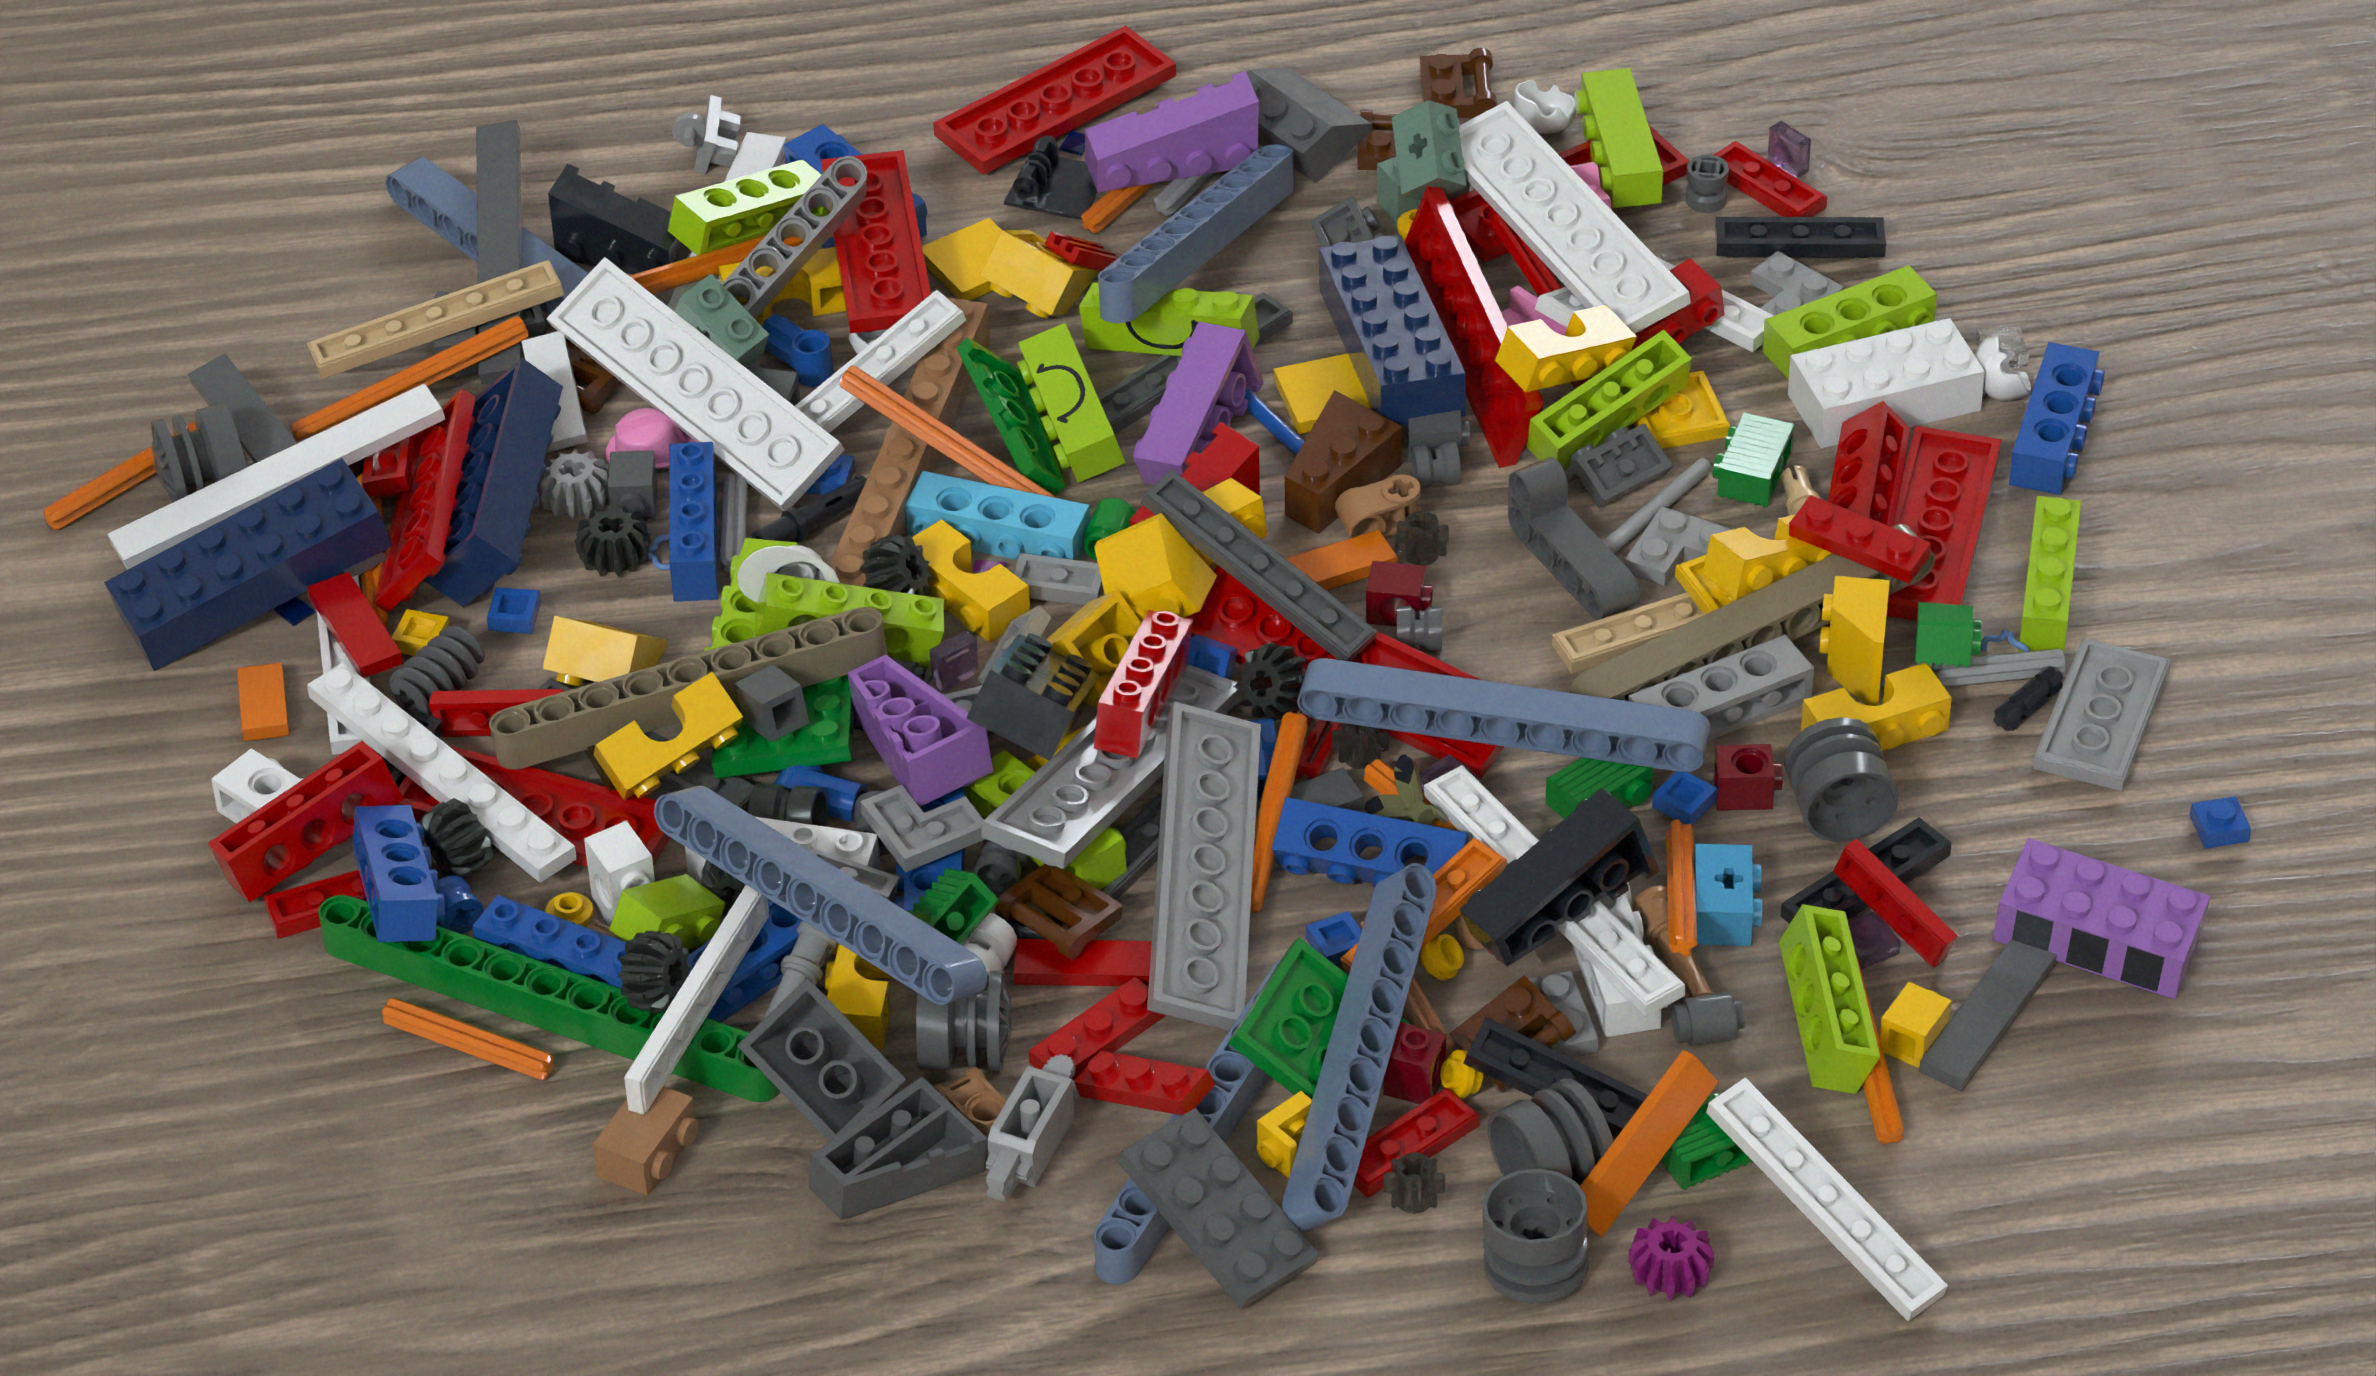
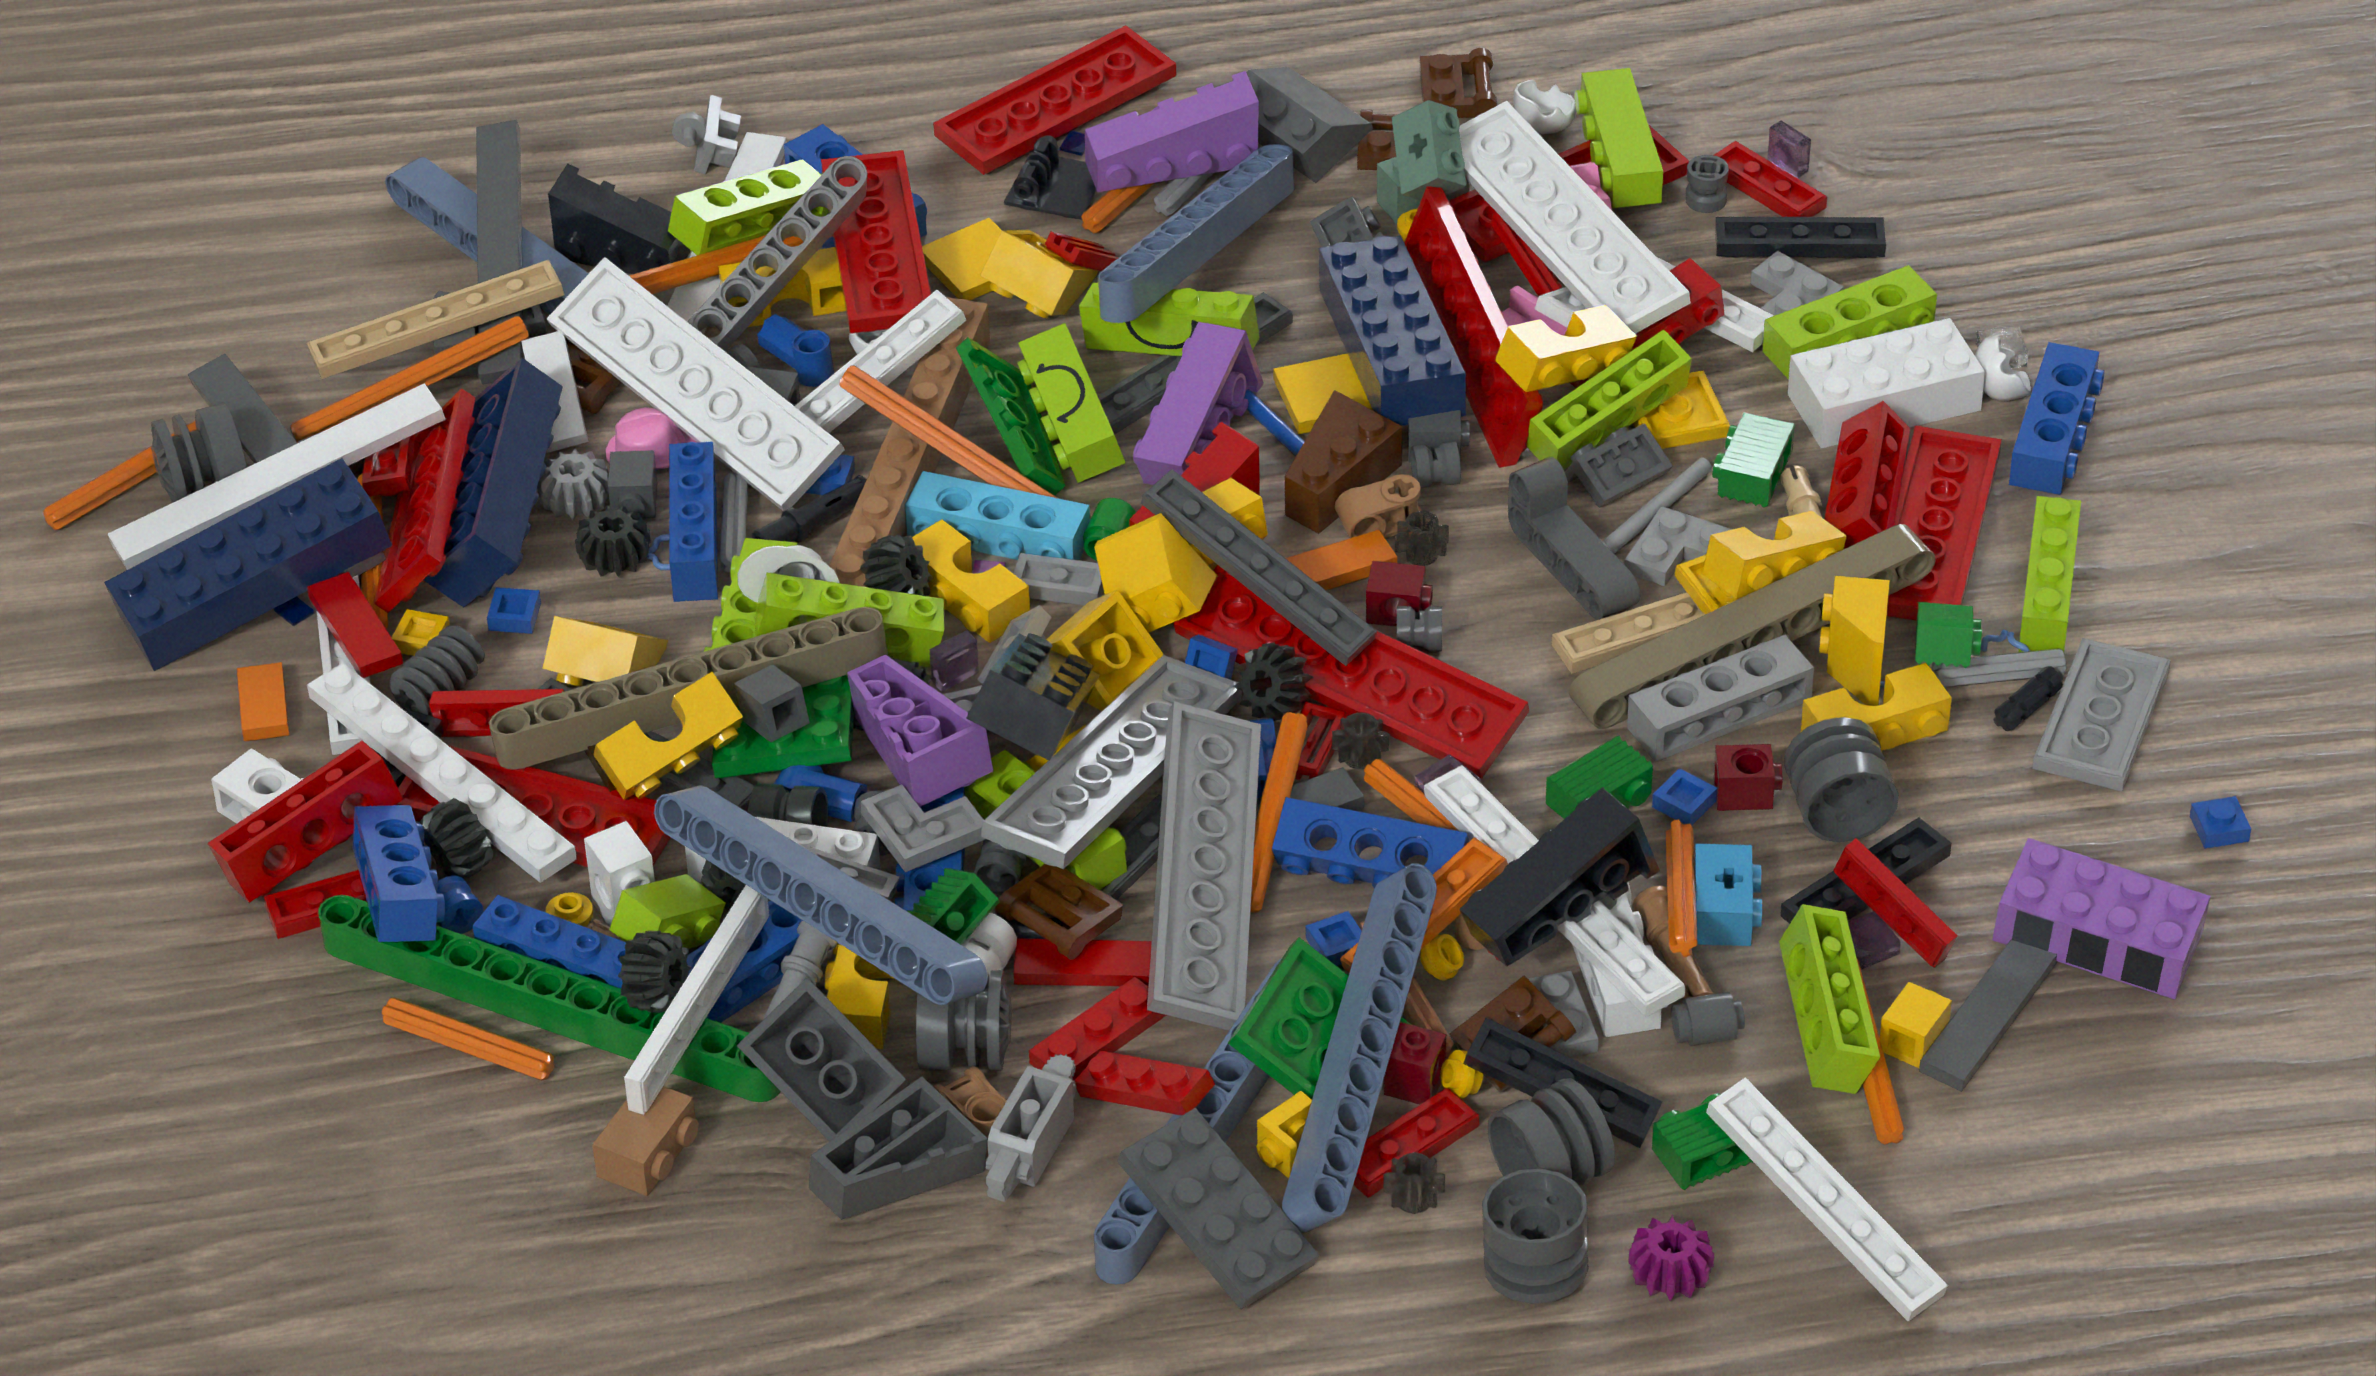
(723, 320): sand green brick -> none
(1143, 684): red brick -> none
(1410, 799): olive piece -> none
(1504, 715): sand blue beam -> none
(1645, 1140): orange tile -> none
(1859, 539): red plate -> none

